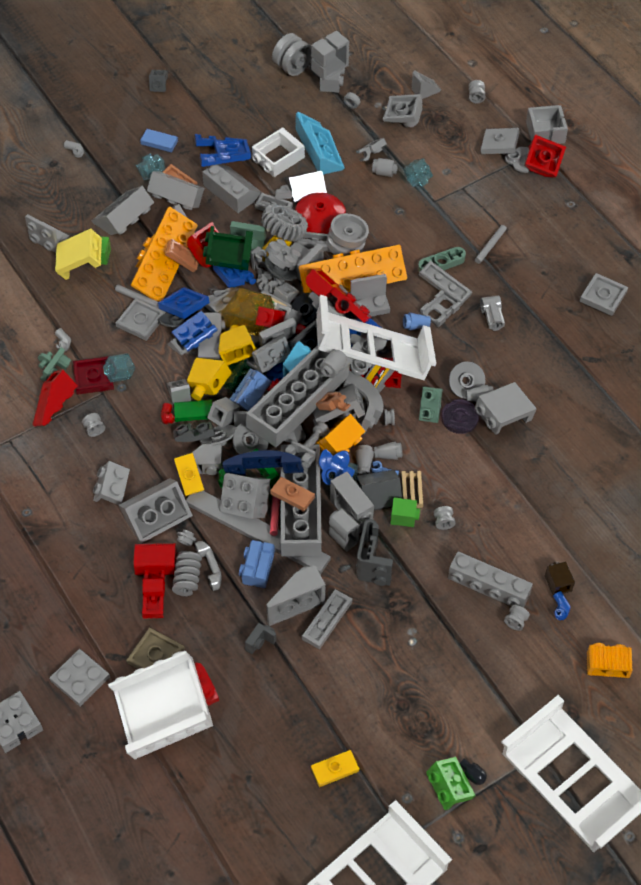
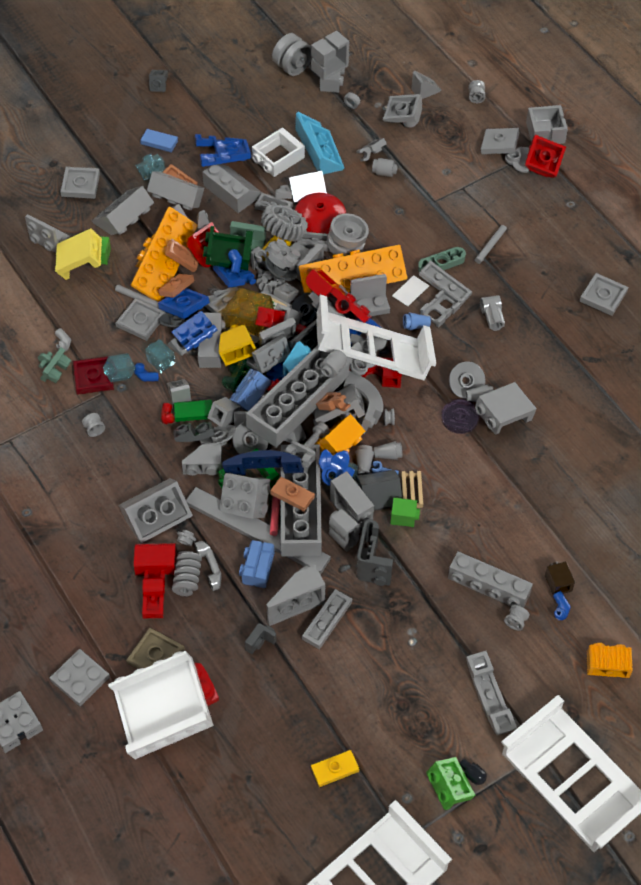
(53, 394): red slope -> none
(77, 148): light grey arm -> none
(80, 182): none -> light grey plate
(111, 483): light grey bracket -> none
(145, 376): none -> blue arm
(160, 355): none -> clear light blue brick
(176, 285): none -> nougat plate
(189, 474): yellow plate -> none
(202, 219): none -> light grey slope
(207, 377): yellow torso -> none
(236, 259): none -> blue arm
(378, 375): slope -> none
(410, 290): none -> white sticker
(418, 172): clear light blue brick -> none
(430, 404): sand green hips -> none
(444, 517): light grey wheel -> none
(489, 693): none -> light grey slope

